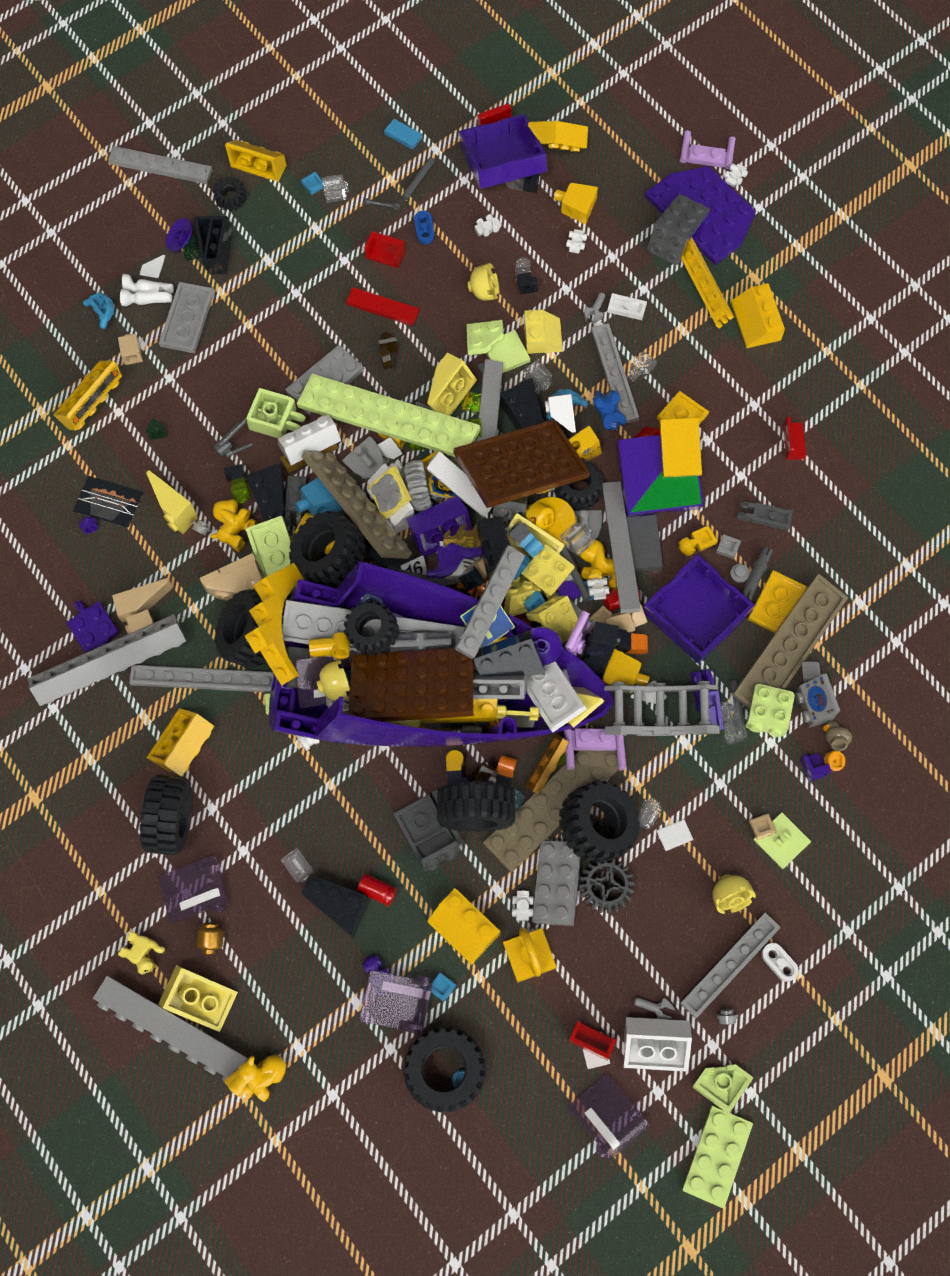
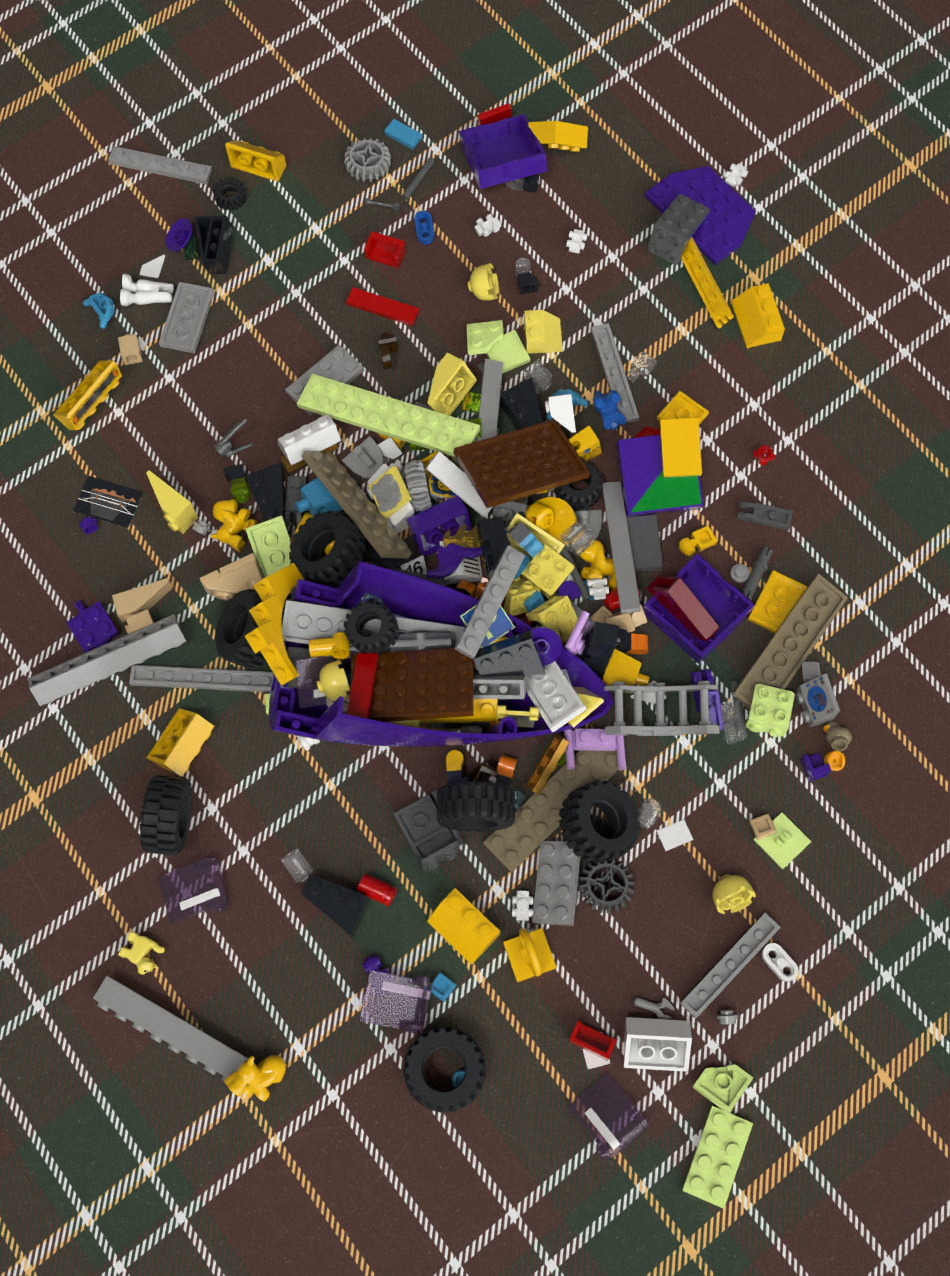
(156, 430): clear green slope -> none
(197, 998): light yellow slope -> none
(209, 938): pearl gold head -> none
(273, 414): yellowish green hinge -> none
(312, 183): dark azure tile -> none
(335, 188): clear brick -> none
(363, 685): none -> red tile
(367, 159): none -> light grey gear
(477, 574): black leg -> none
(577, 201): yellow torso -> none
(595, 309): light grey bar -> none
(627, 306): white plate -> none
(683, 606): none -> dark red slope
(707, 155): lavender plate -> none
(728, 546): light grey tile -> none
(764, 450): none -> red plate
(794, 440): red panel -> none

